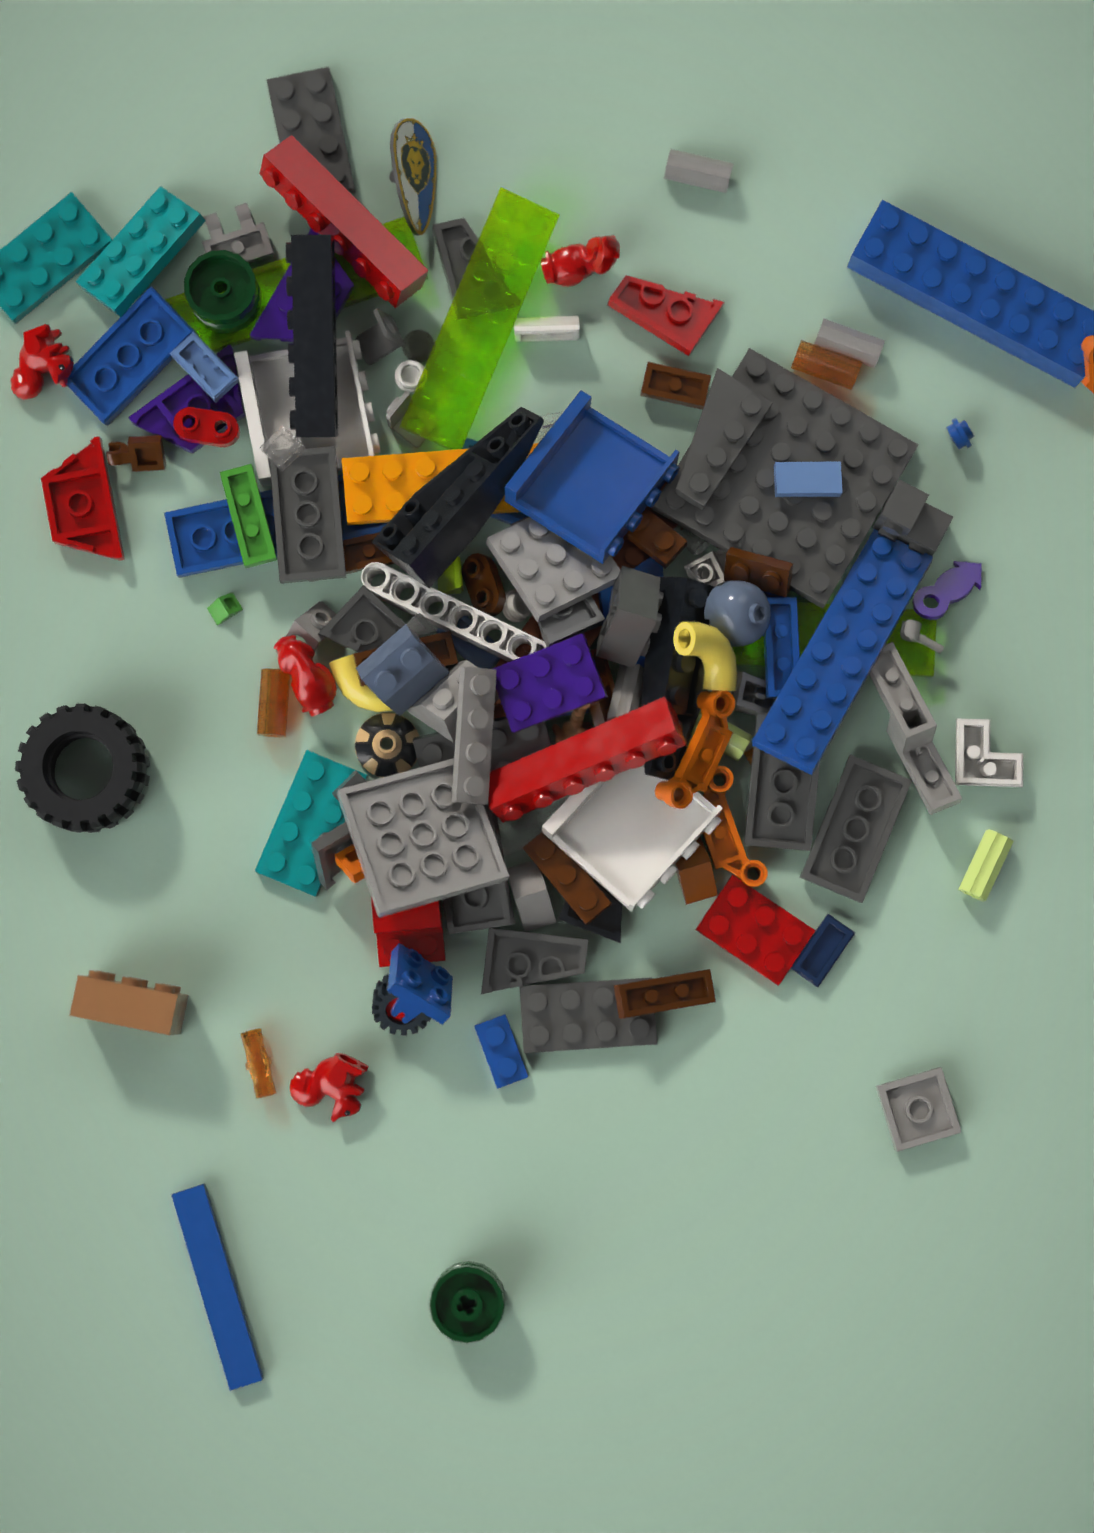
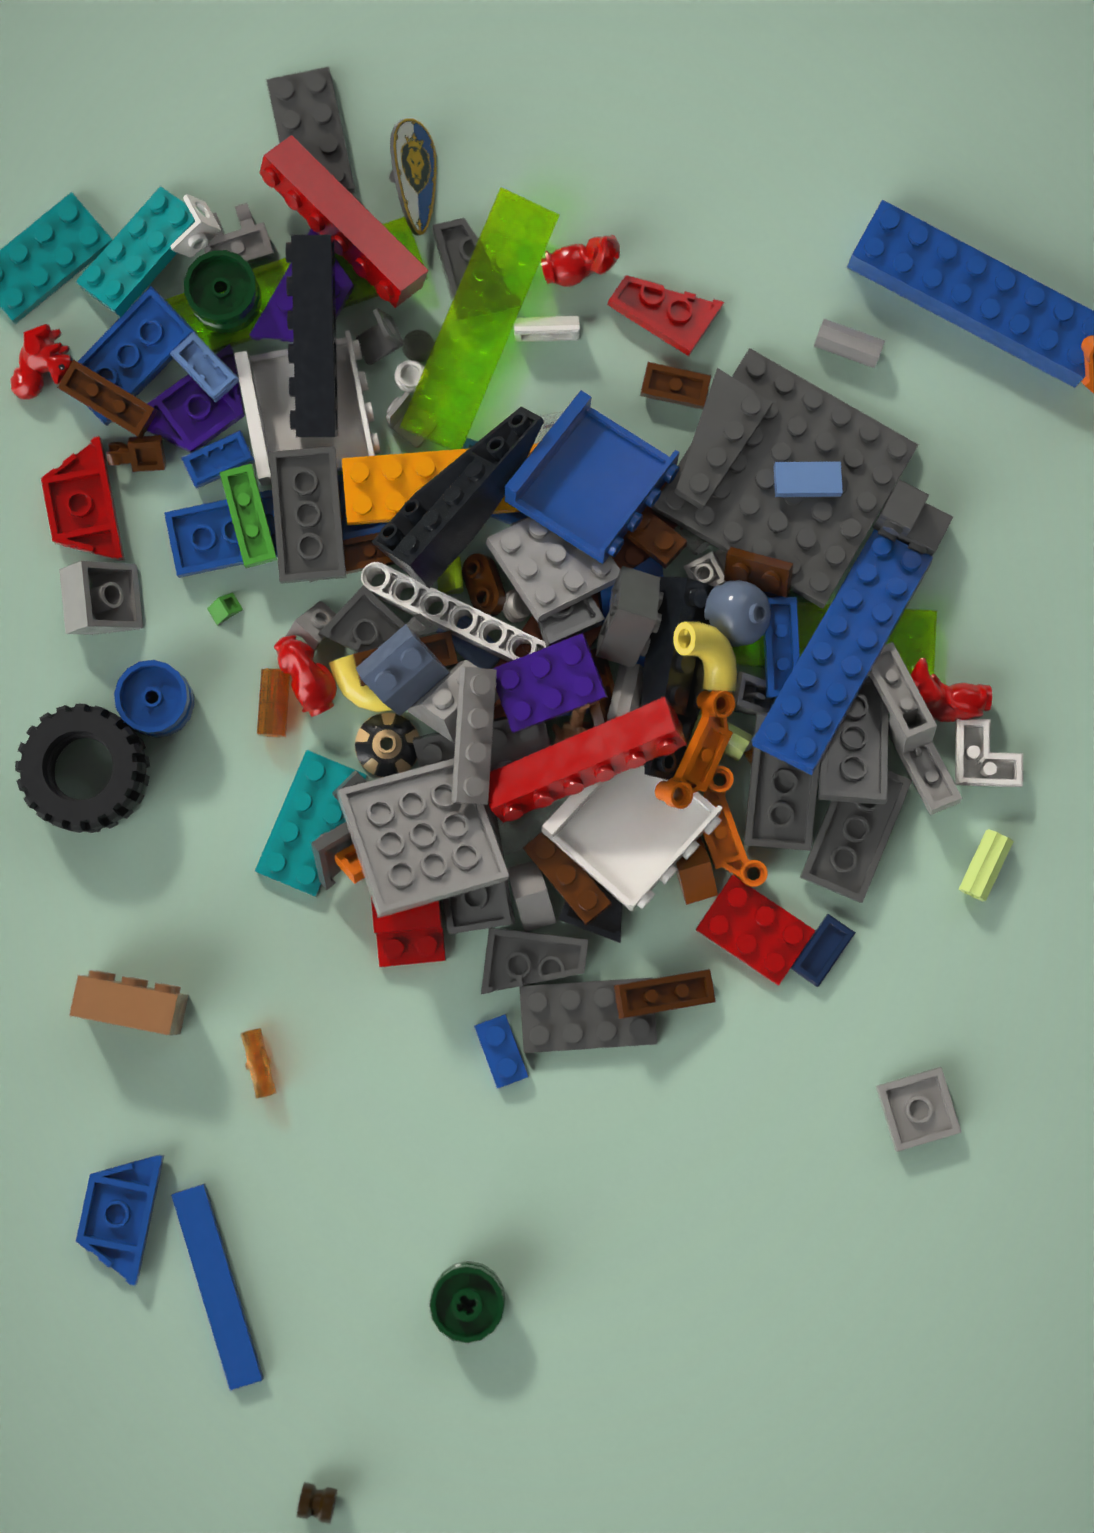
(100, 597): none -> light grey slope
(107, 399): none -> reddish brown plate
(119, 1214): none -> blue wing
(135, 702): none -> blue wheel
(200, 232): none -> white bracket
(205, 427): red plate -> none
(225, 454): none -> blue plate
(282, 448): clear slope -> none
(317, 1503): none -> dark brown wheel
(332, 1078): red animal -> none
(412, 993): blue plate -> none
(698, 170): light grey axle -> none
(826, 364): clear orange axle -> none
(857, 757): none -> dark grey plate
(911, 632): light grey hand -> none
(948, 589): dark purple brick -> none
(951, 702): none -> red animal
(960, 433): blue plate -> none

